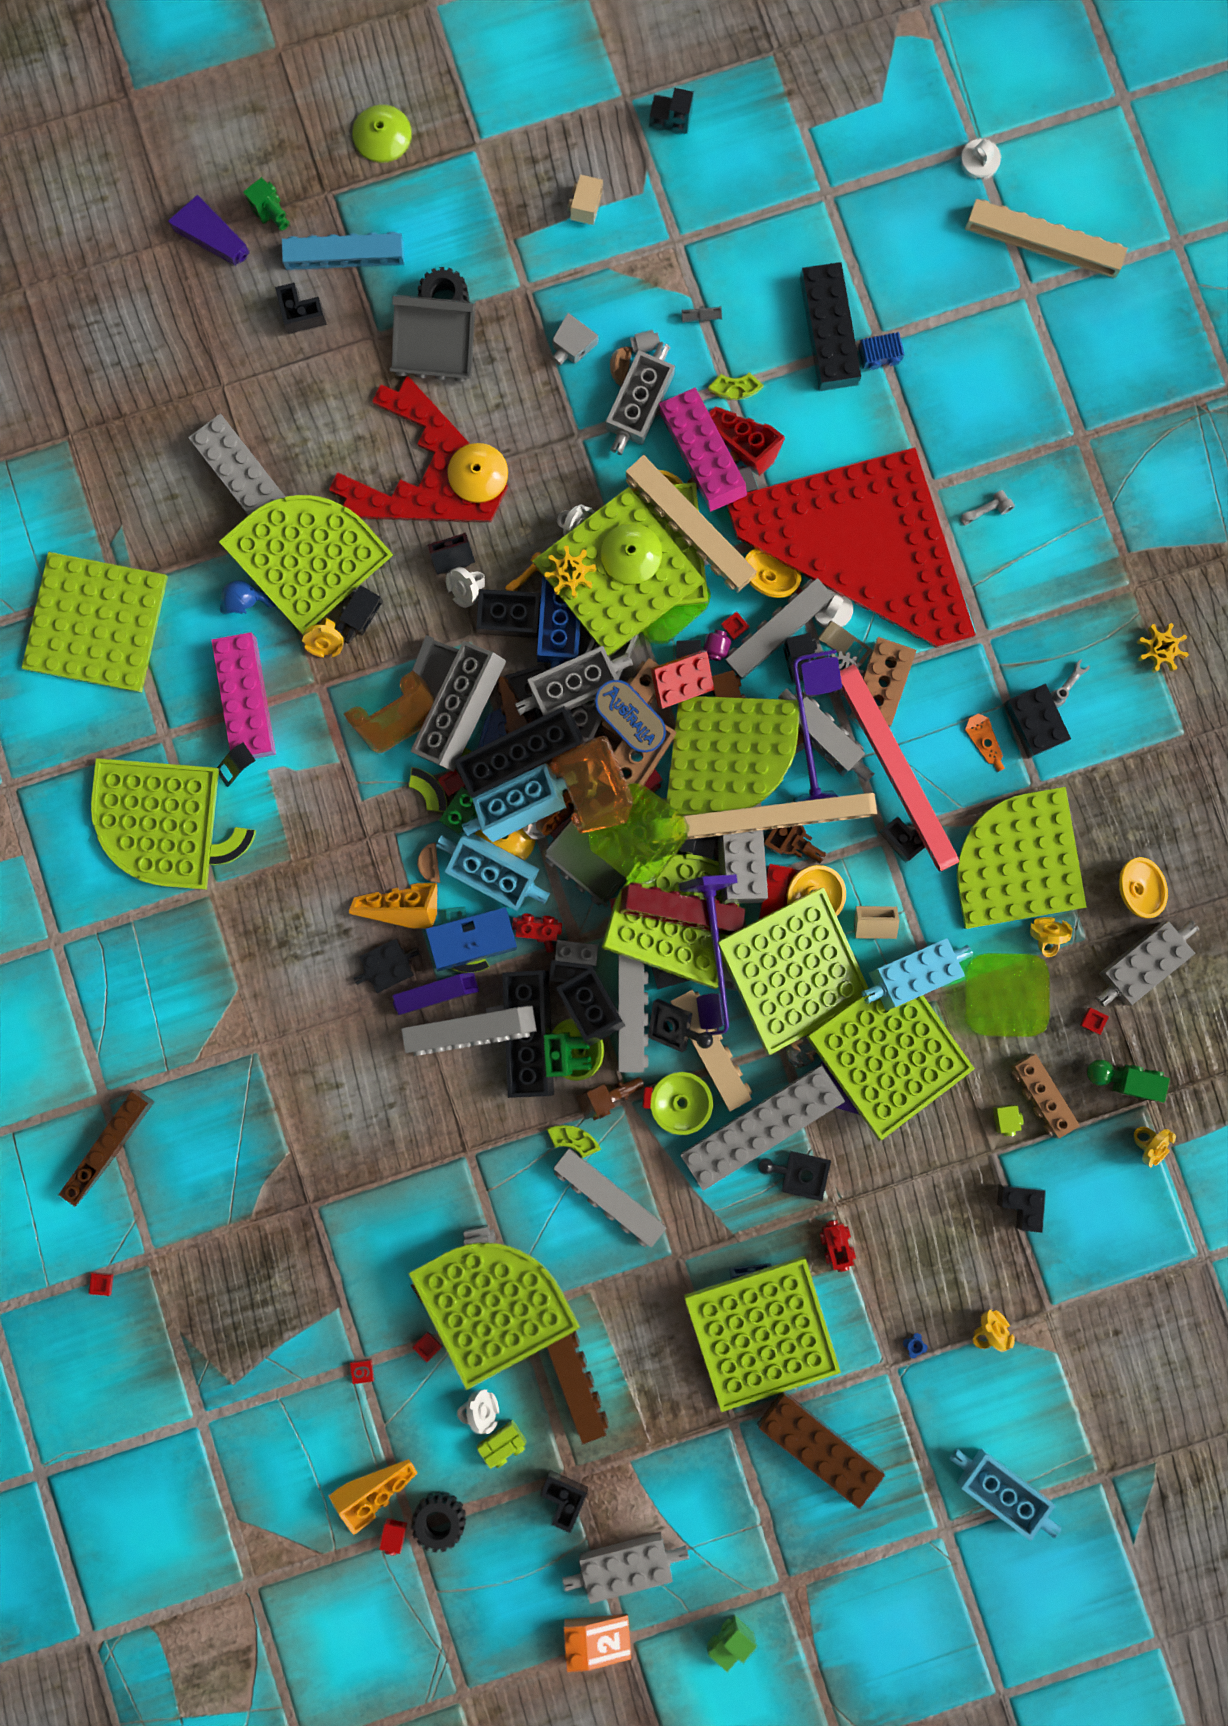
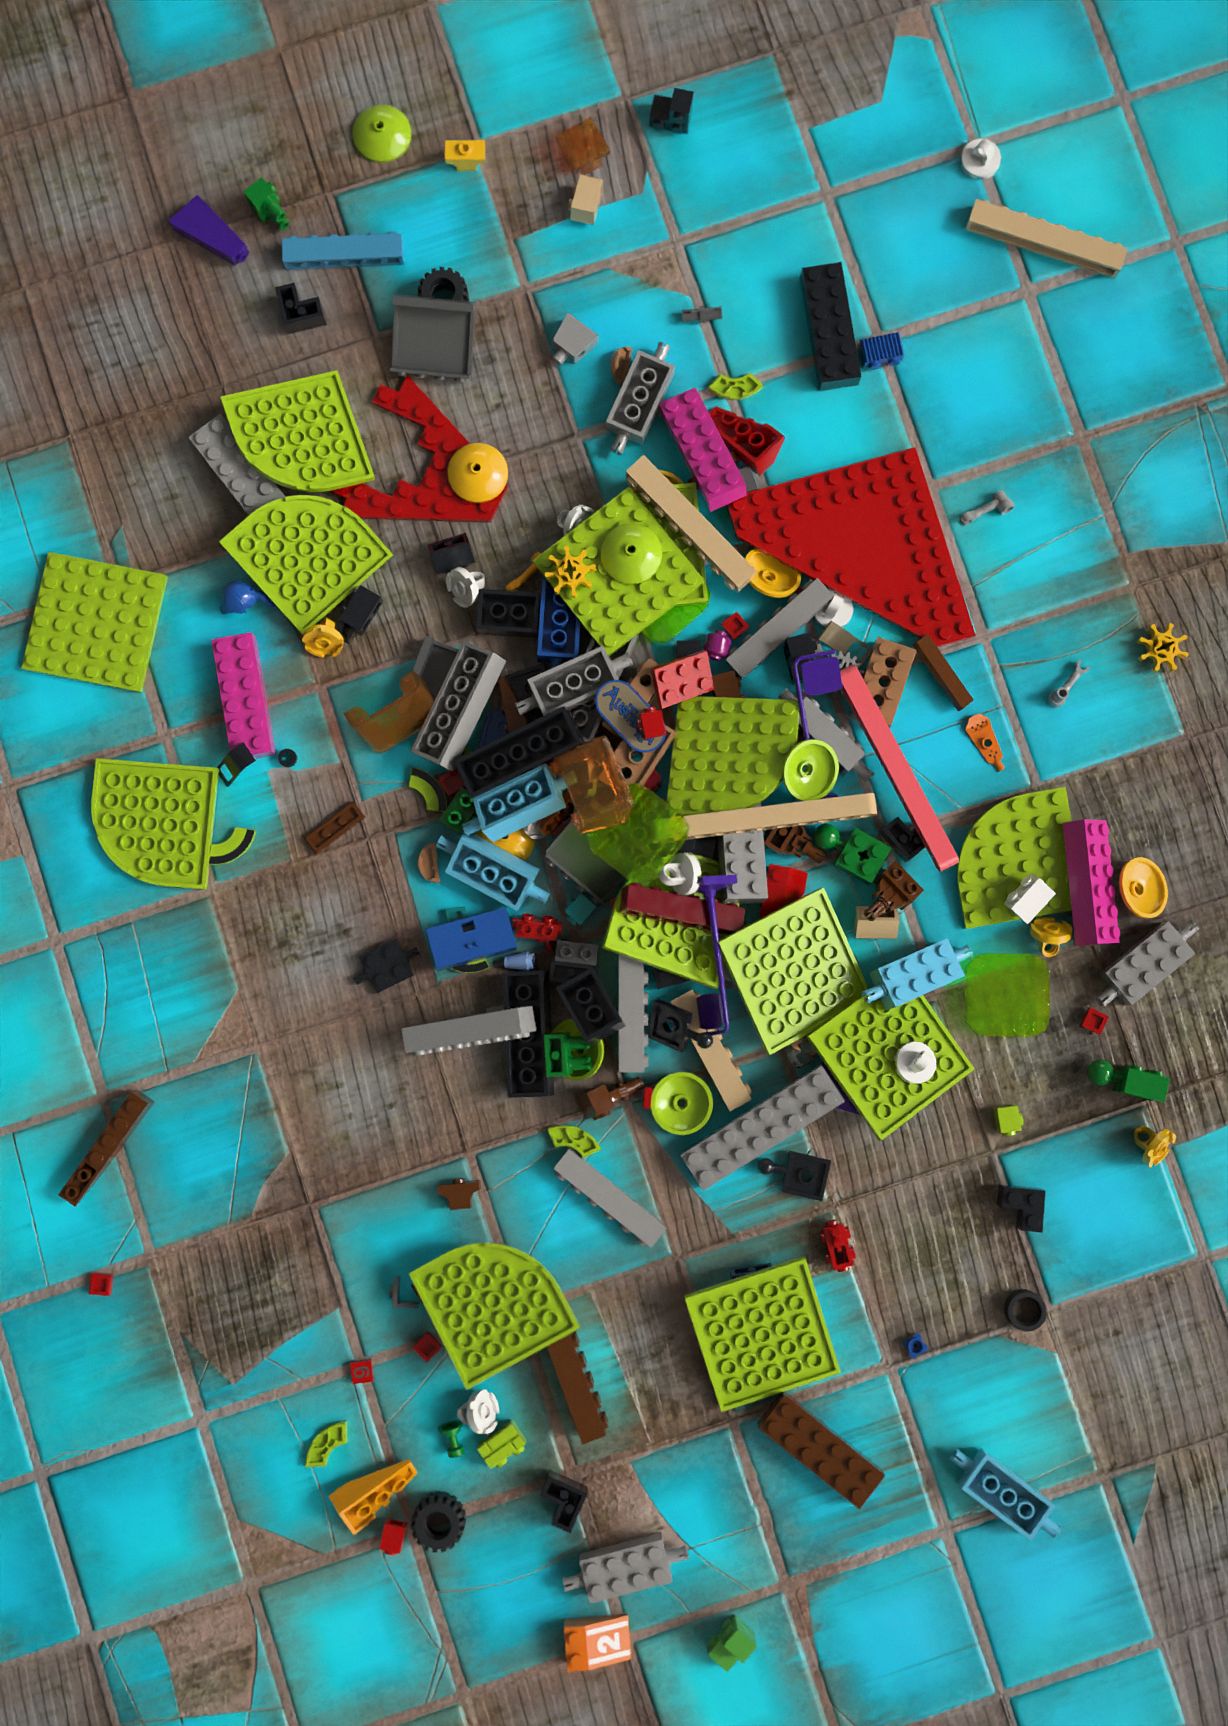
(282, 754): none -> black bush
(300, 433): none -> lime plate
(325, 1442): none -> lime tile
(334, 827): none -> reddish brown tile
(395, 1294): none -> dark grey bracket
(406, 907): light orange wedge -> none
(435, 993): dark purple slope -> none
(451, 1430): none -> green piece
(459, 1192): none -> reddish brown brick
(465, 154): none -> yellow brick
(479, 1235): light grey brick -> none
(522, 961): none -> light blue cone
(579, 910): none -> teal brick
(583, 146): none -> clear orange panel
(645, 341): light grey brick -> none
(651, 723): none -> red brick
(682, 873): none -> white tile
(812, 879): yellow dish -> none
(819, 772): none -> lime dish
(827, 836): none -> green brick
(894, 889): none -> reddish brown brick
(915, 1062): none -> white tile
(943, 672): none -> reddish brown tile
(995, 1329): yellow tile -> none
(1029, 898): none -> white brick
(1037, 721): black brick -> none
(1041, 1308): none -> black tyre
(1044, 1095): medium nougat brick -> none
(1091, 882): none -> dark pink brick

